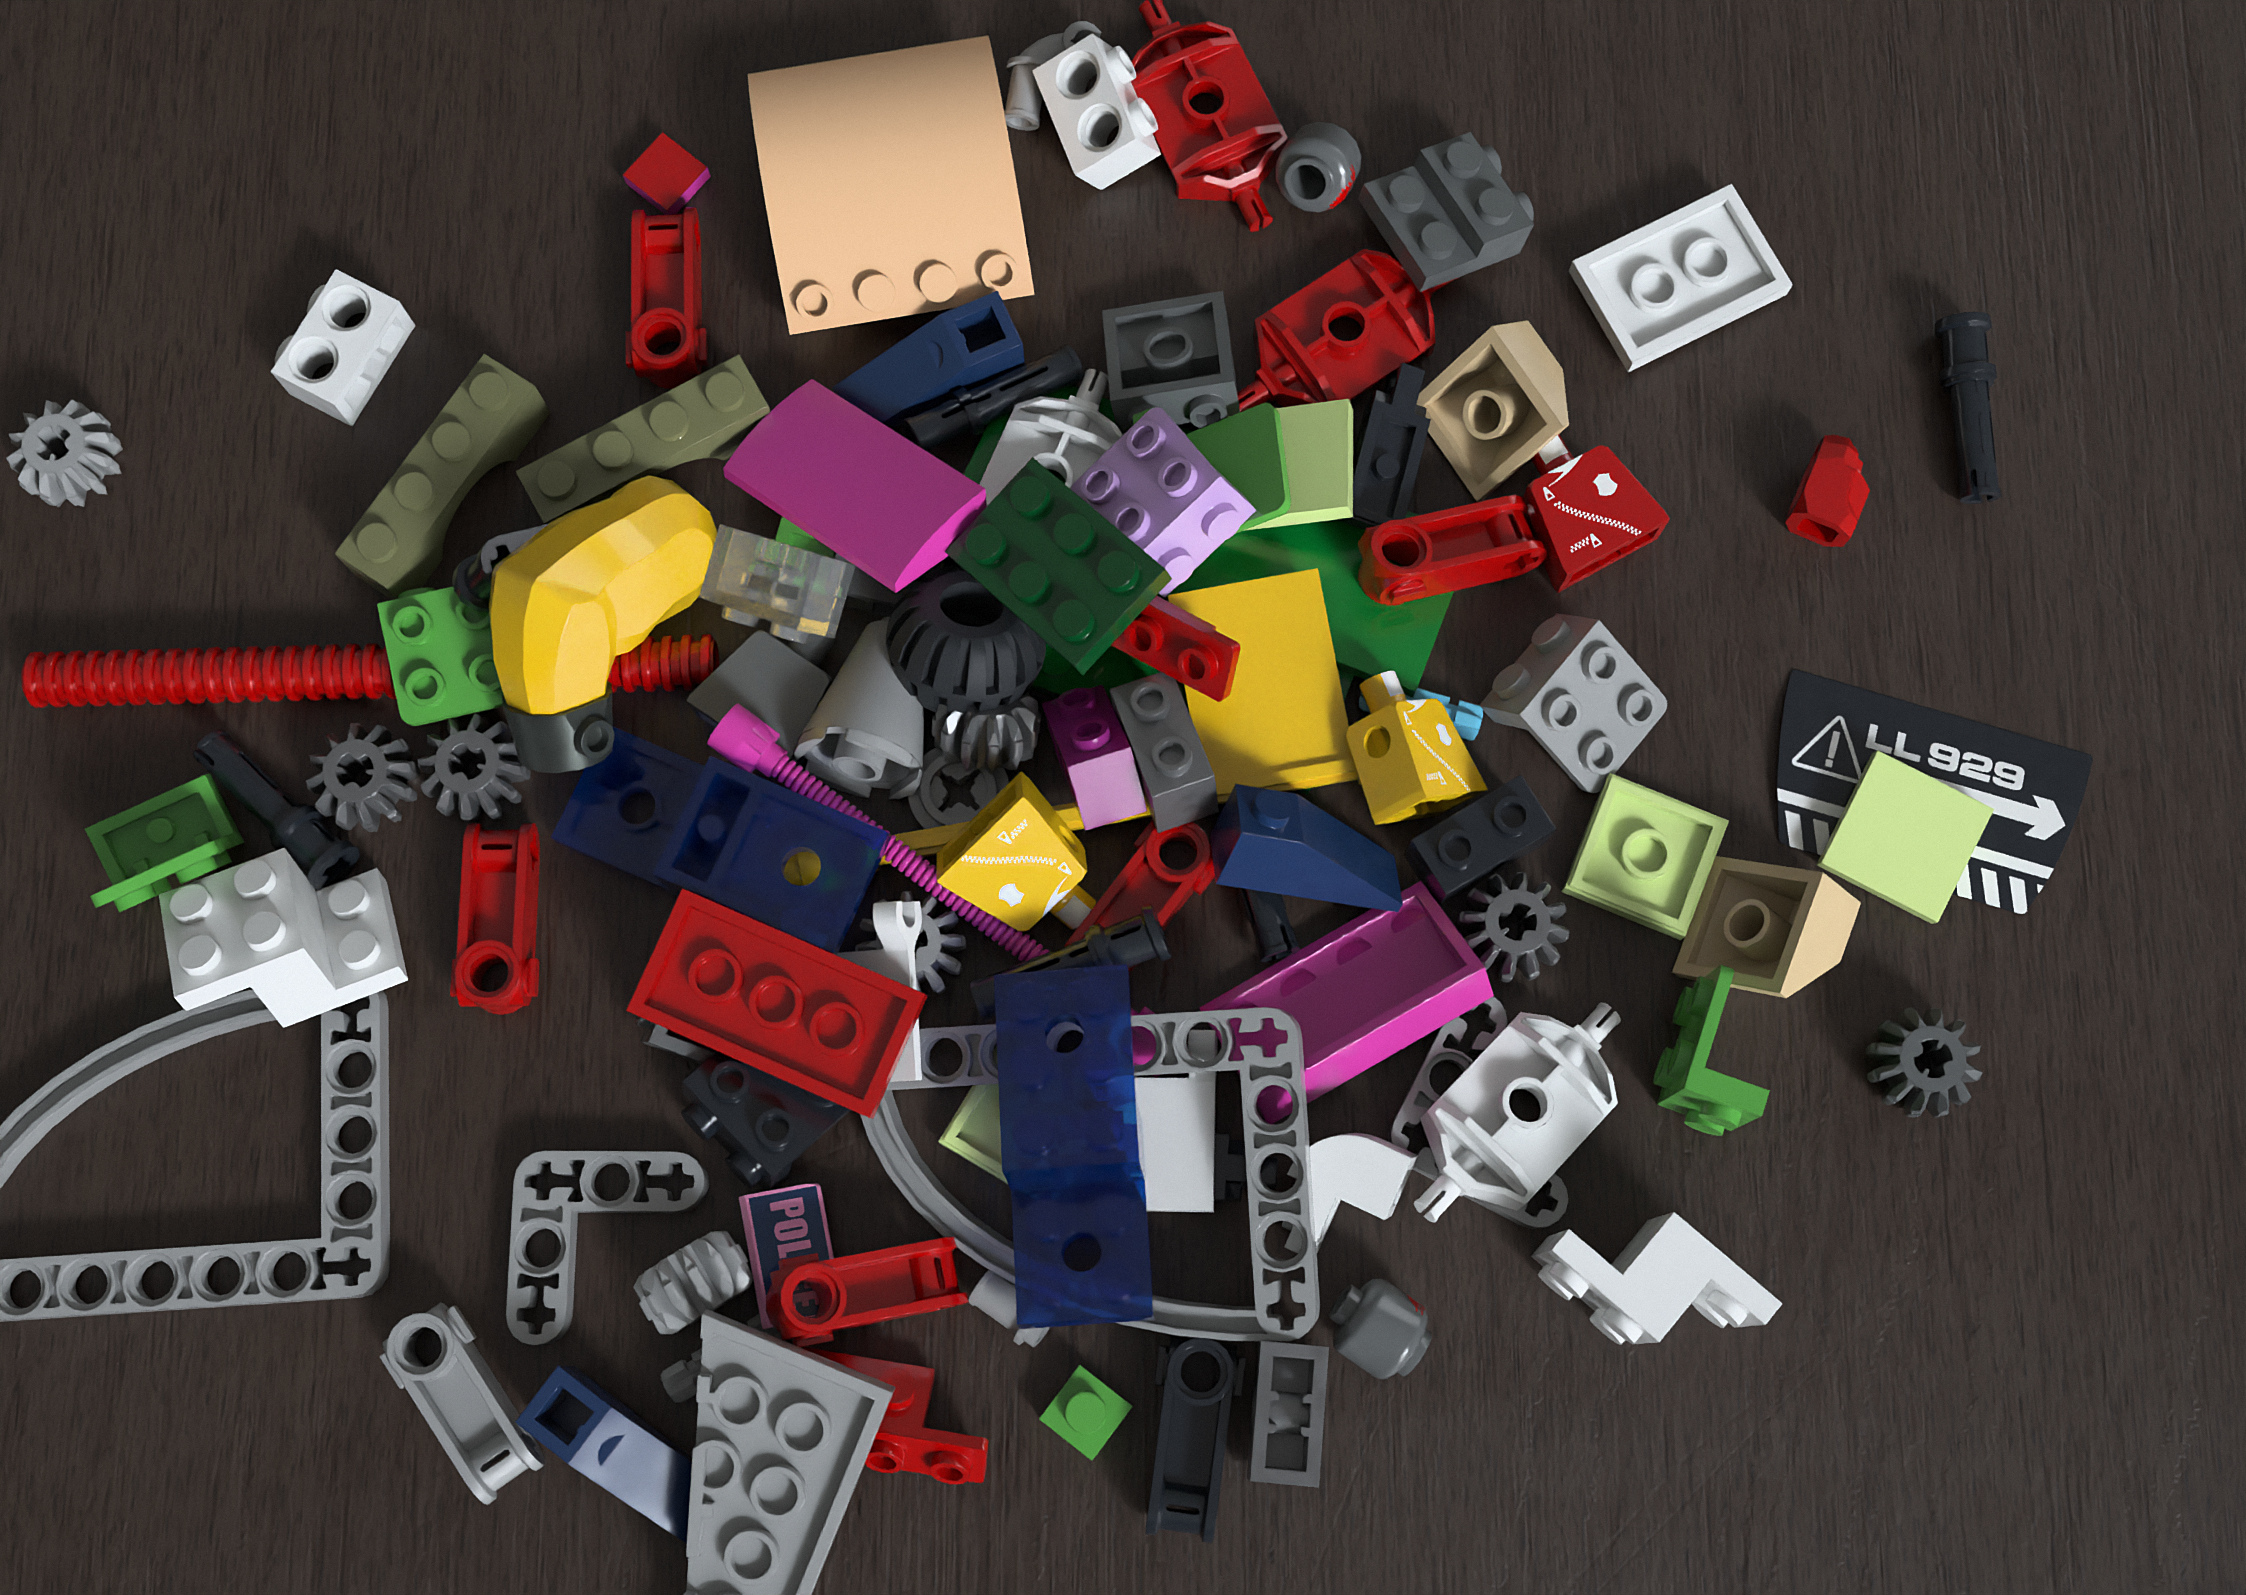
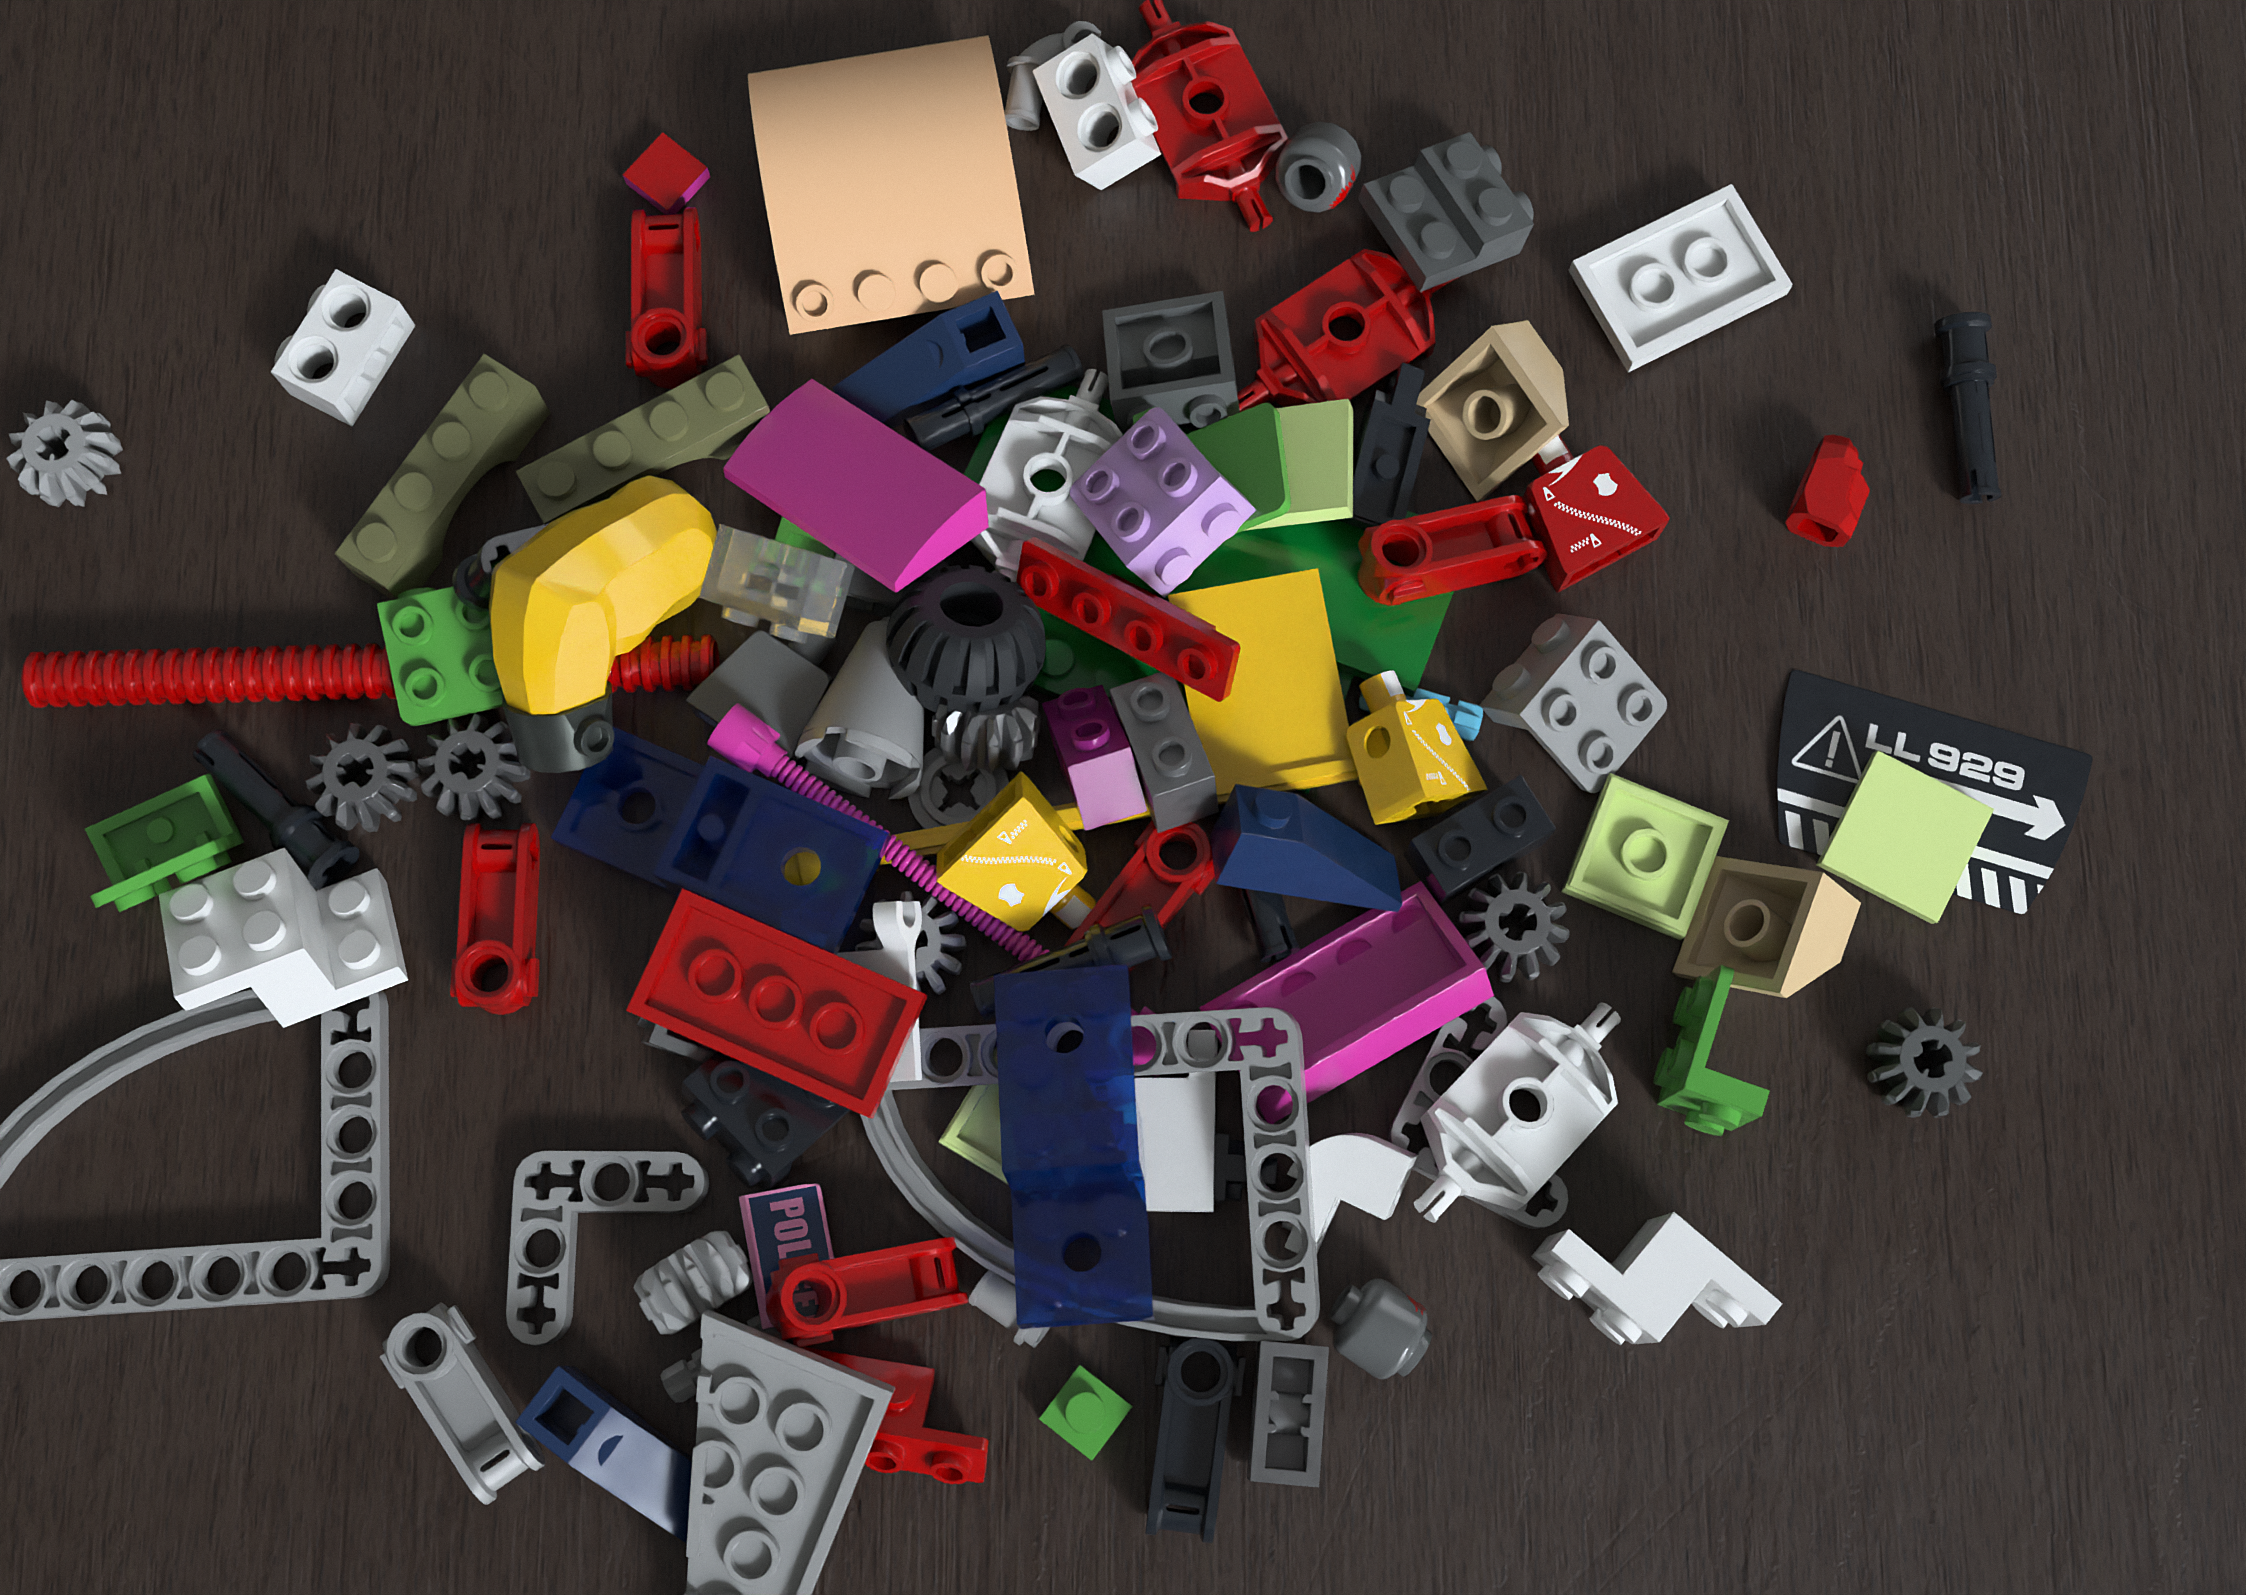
(1058, 565): dark green plate -> none

